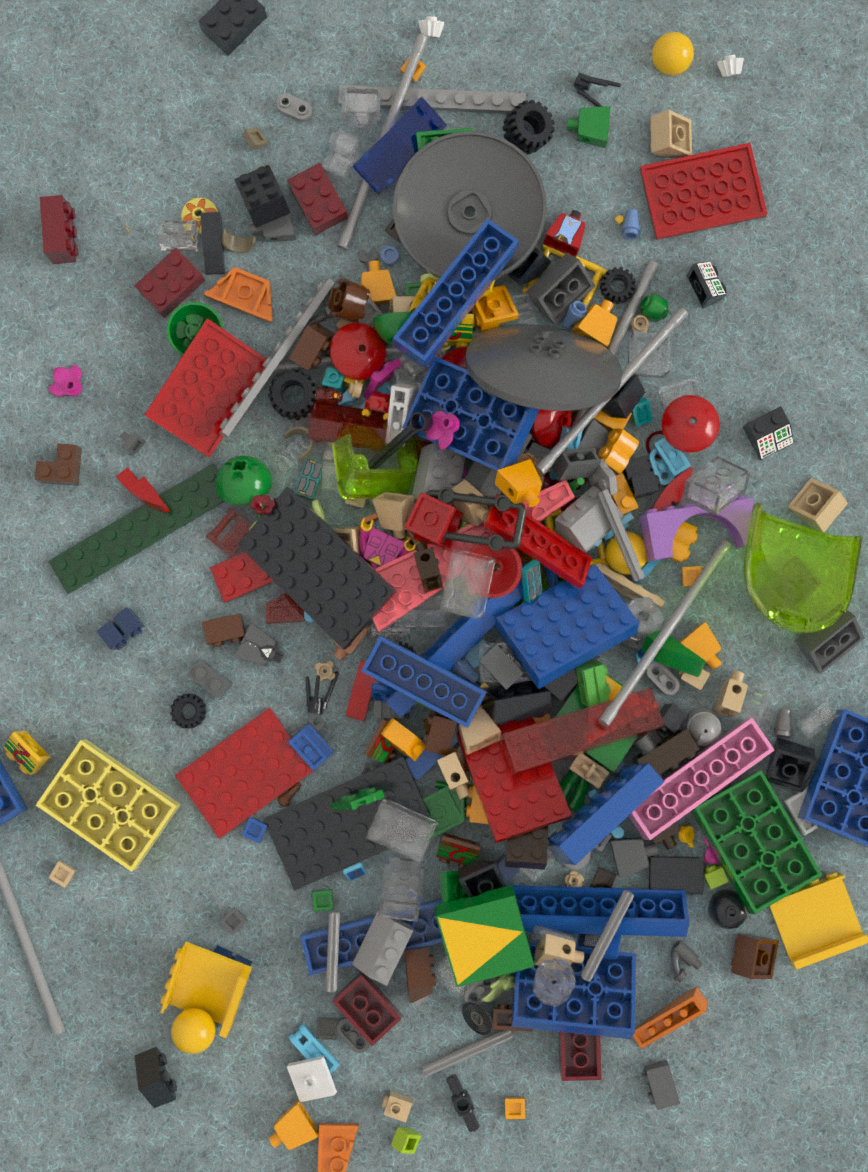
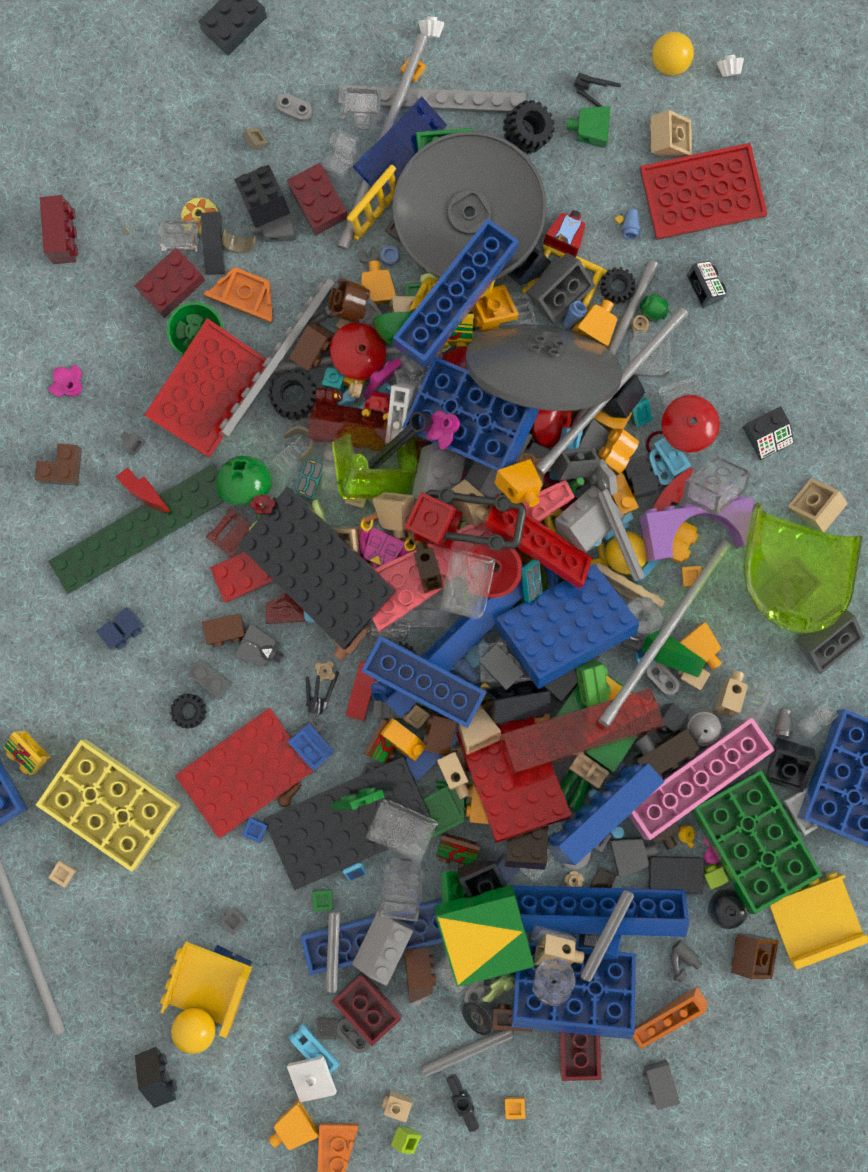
(364, 203): none -> yellow bar
(416, 716): none -> tan plate

